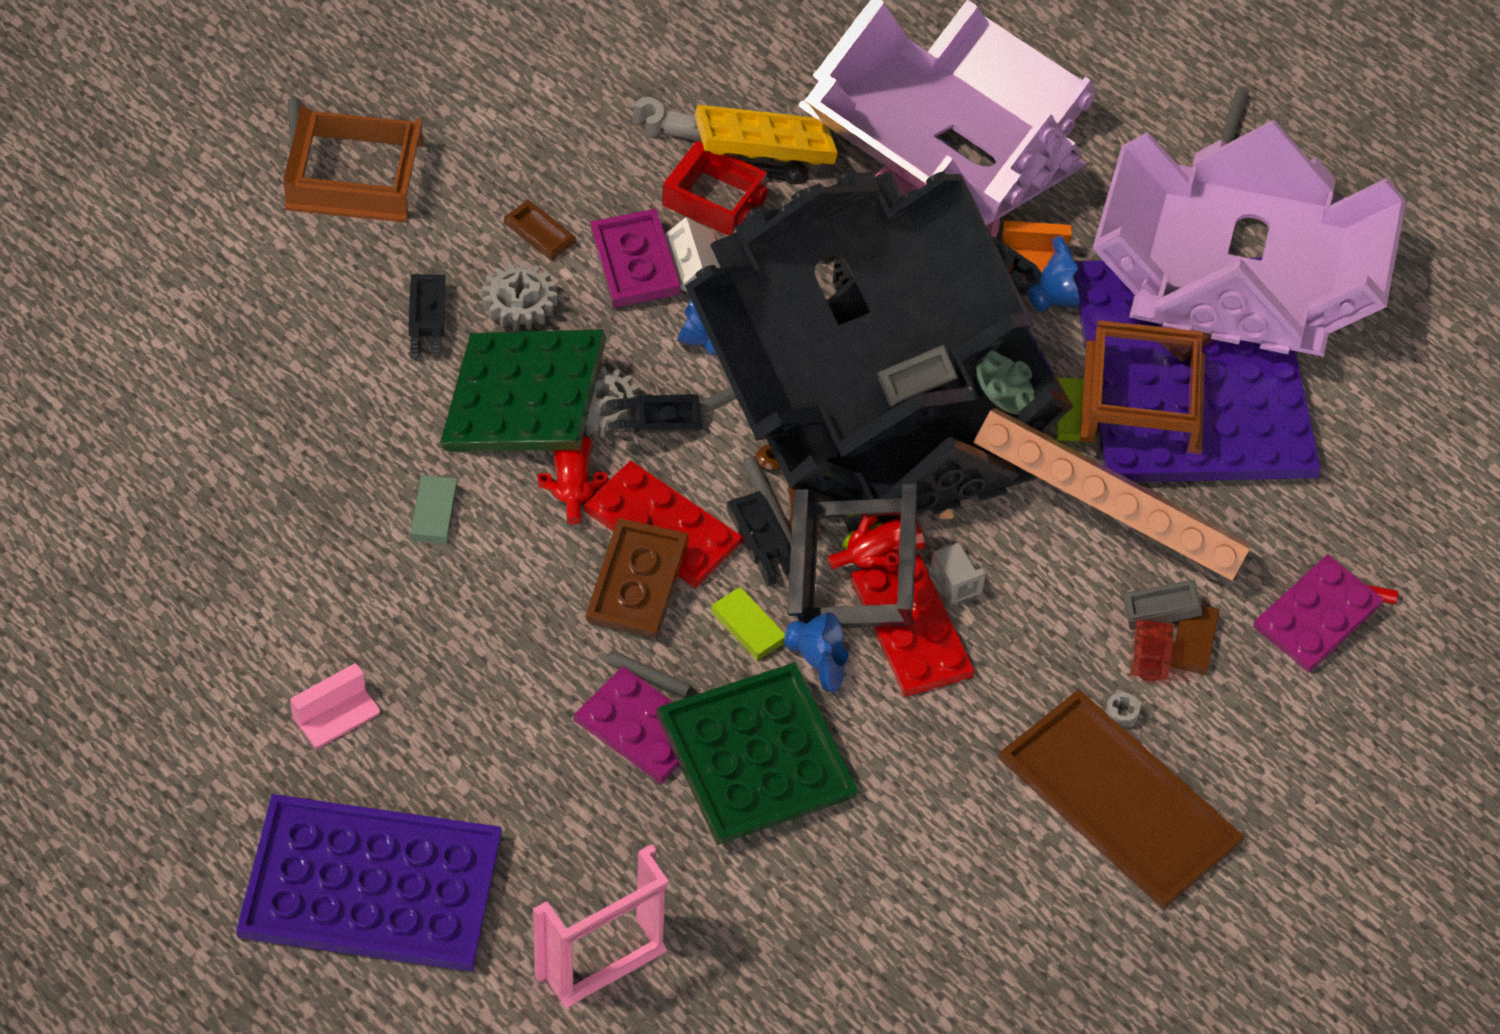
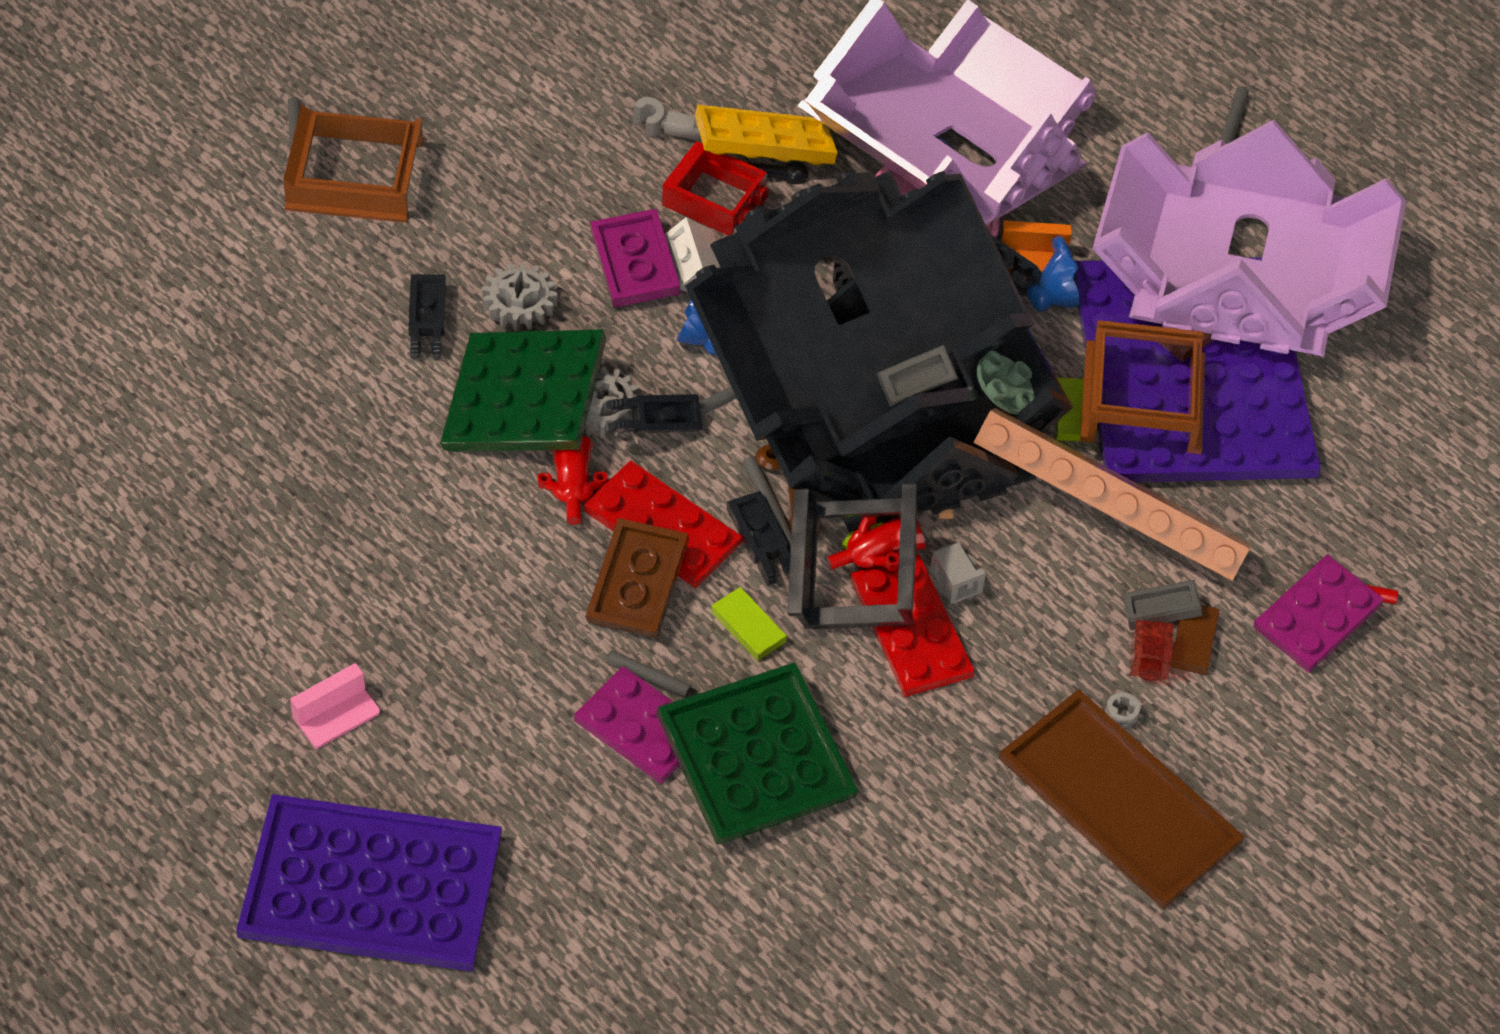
(433, 509): sand green tile -> none
(539, 230): reddish brown tile -> none
(555, 943): bright pink piece -> none
(821, 647): blue hair -> none

